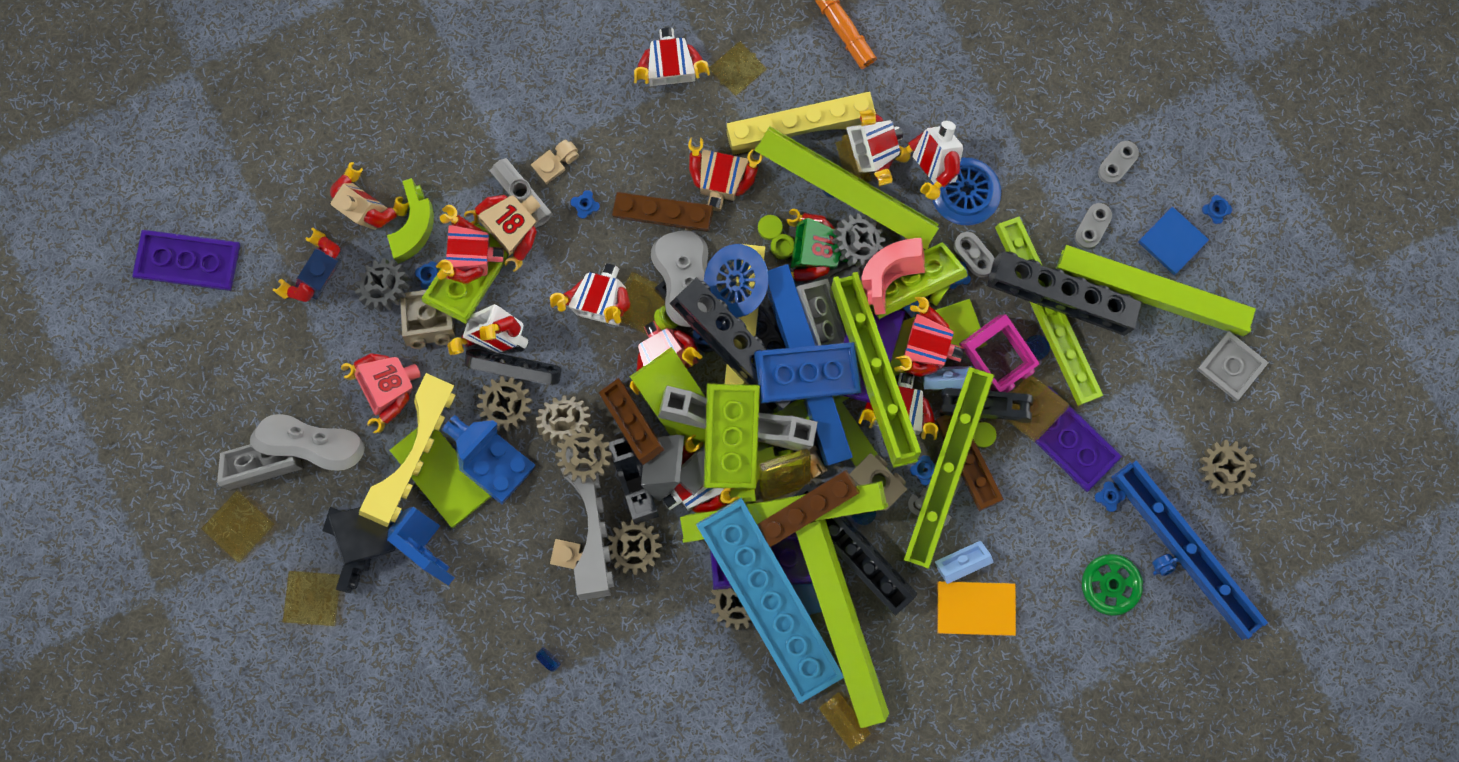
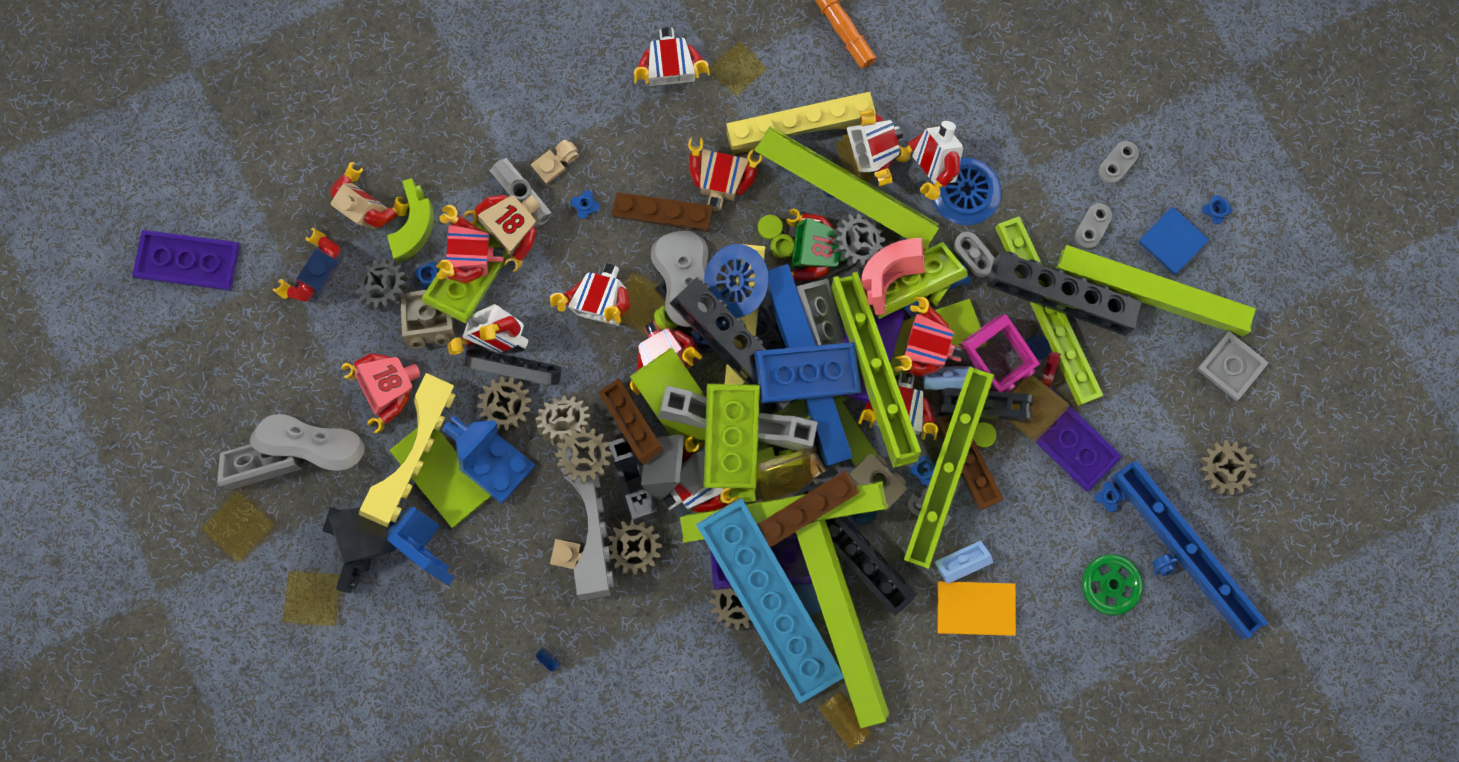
(1050, 368): none -> dark red tile

